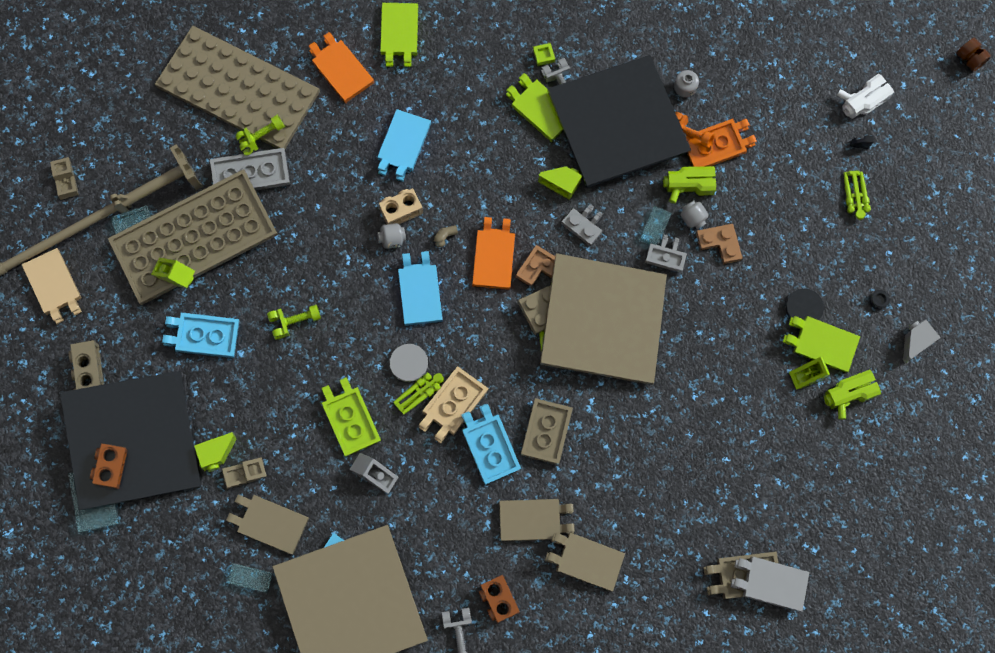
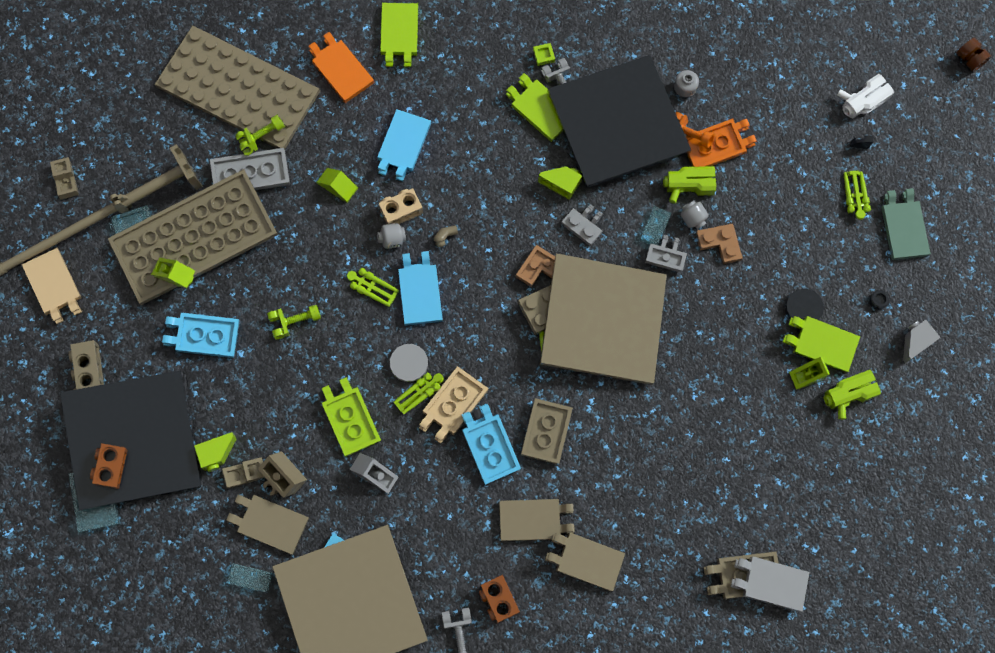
(281, 475): none -> dark tan brick
(338, 184): none -> lime slope
(352, 276): none -> lime piece
(494, 256): orange tile -> none
(905, 226): none -> sand green tile

